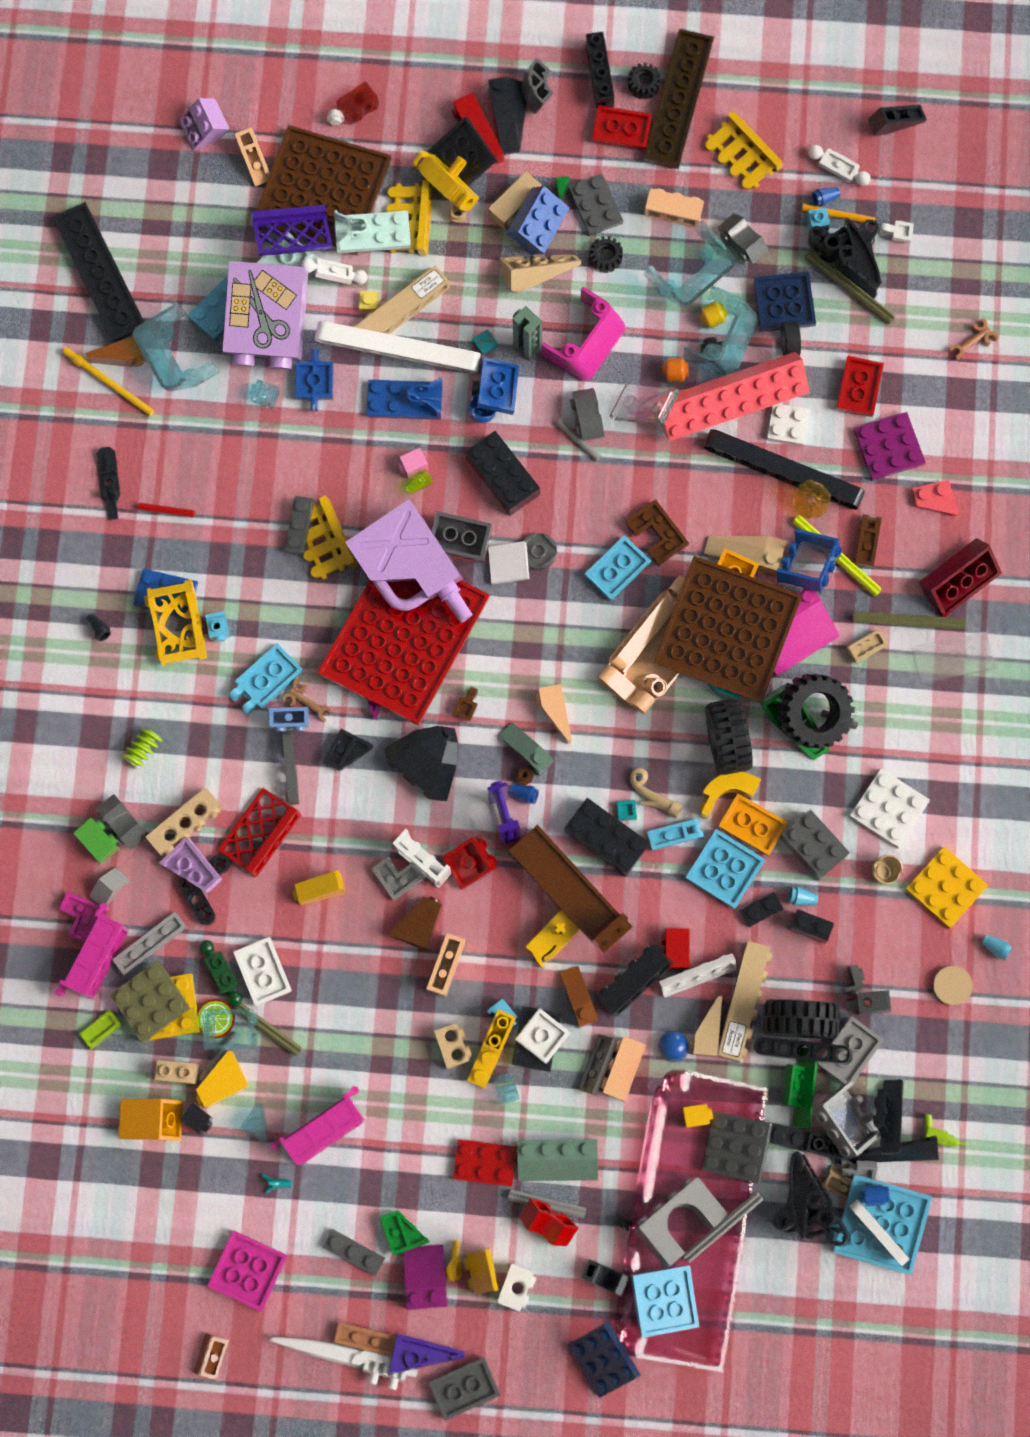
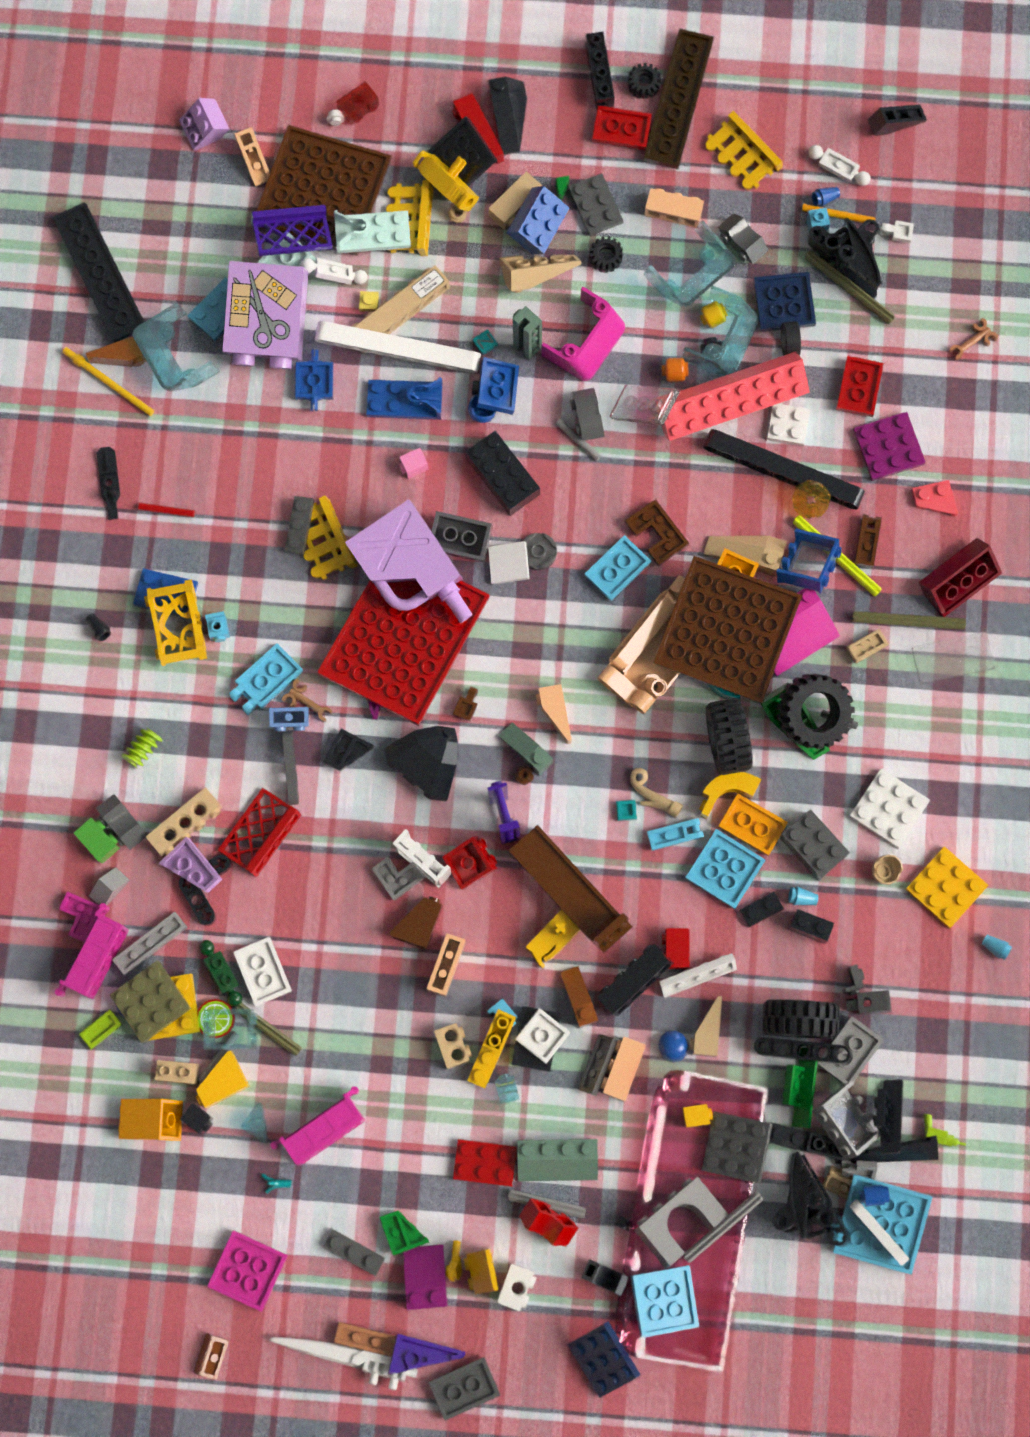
(264, 393): clear light blue brick -> none
(319, 888): yellow slope -> none
(419, 482): clear neon green cone -> none
(524, 793): blue cone -> none
(535, 86): dark grey brick -> none
(606, 837): black brick -> none
(743, 1002): tan brick -> none
(952, 985): tan tile -> none

